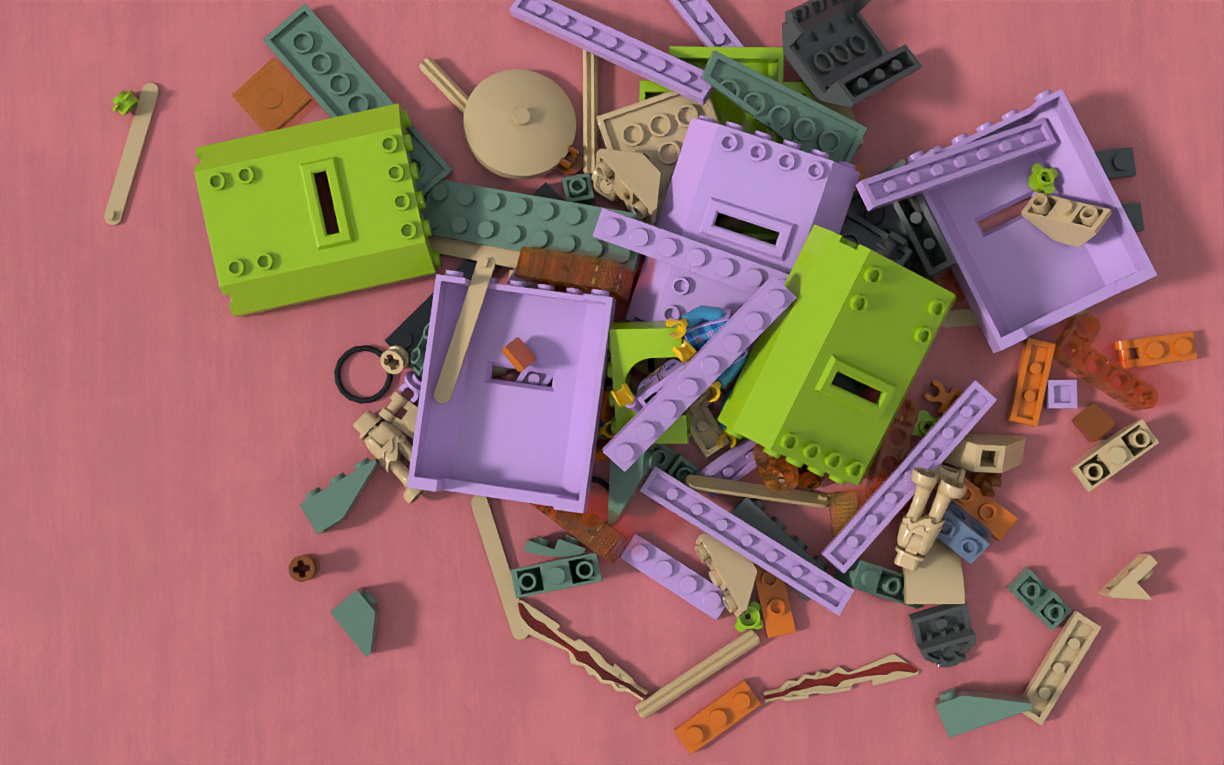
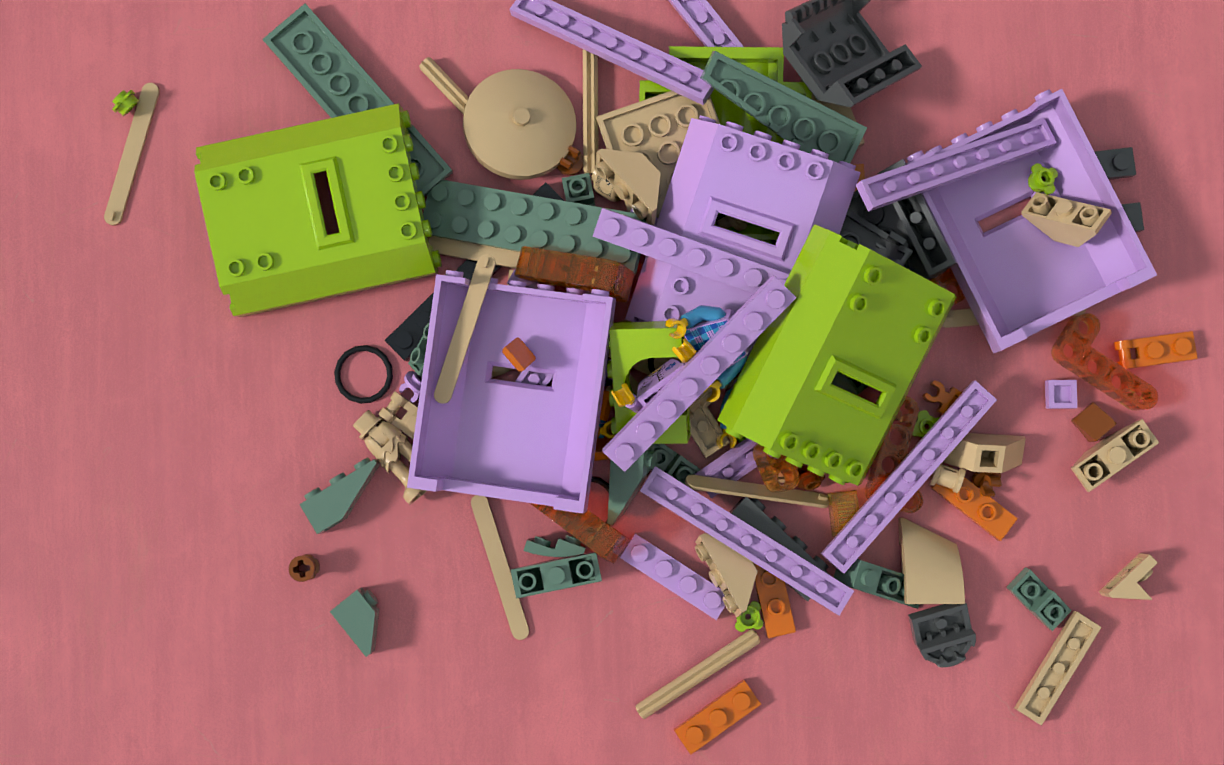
(271, 97): clear yellow tile -> none
(398, 353): tan bush -> none
(580, 653): tan sword -> none
(838, 680): tan sword -> none
(920, 531): tan piece -> none
(964, 533): sand blue brick -> none
(972, 709): sand green slope -> none
(1031, 382): orange plate -> none

